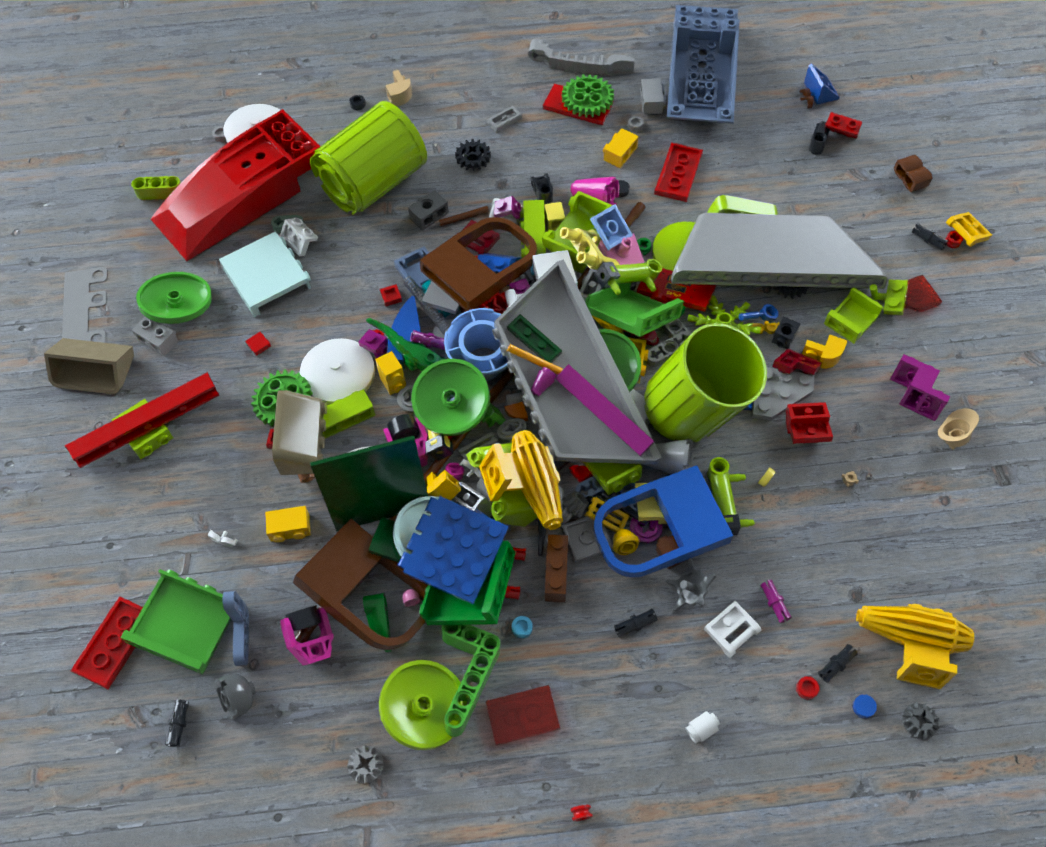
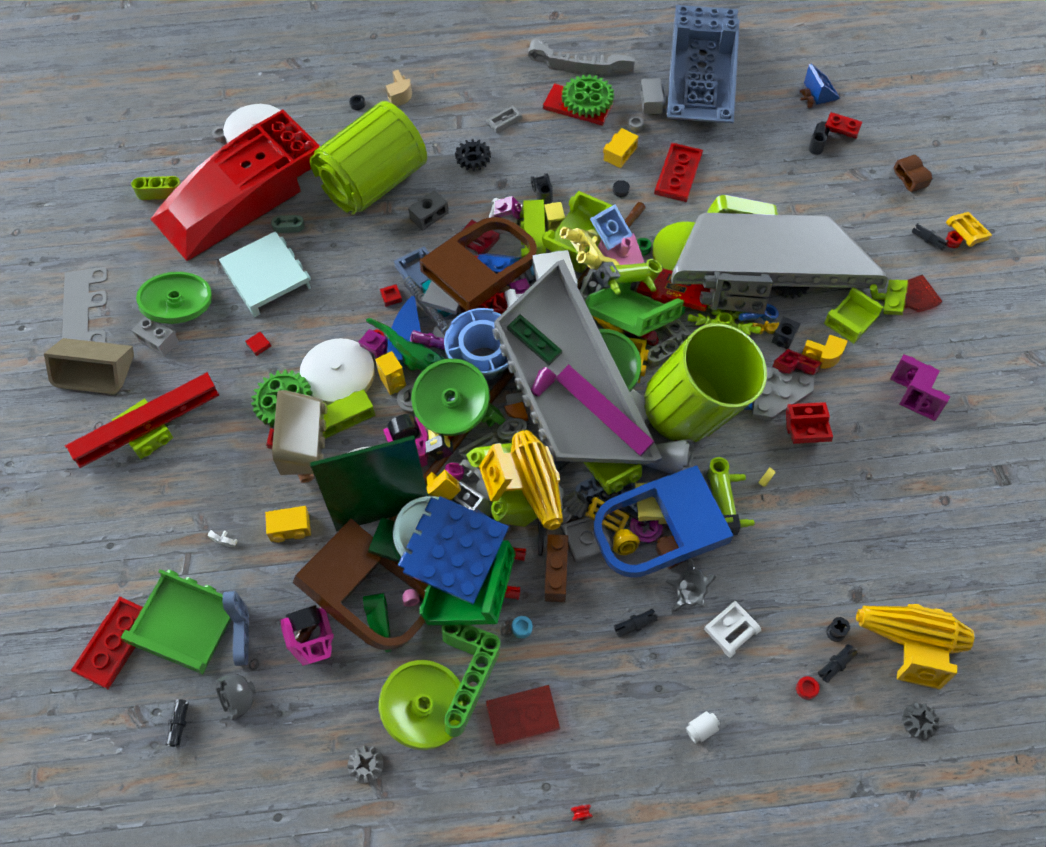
(297, 235): white bracket -> none
(463, 216): reddish brown bar -> none
(534, 359): light orange bar -> none
(581, 473): red tile -> none
(602, 188): dark pink cone -> none
(737, 292): none -> dark grey hips
(775, 601): magenta pin -> none
(840, 623): none -> black bush
(850, 478): tan piece -> none
(864, 706): blue tile -> none
(958, 427): tan piece -> none

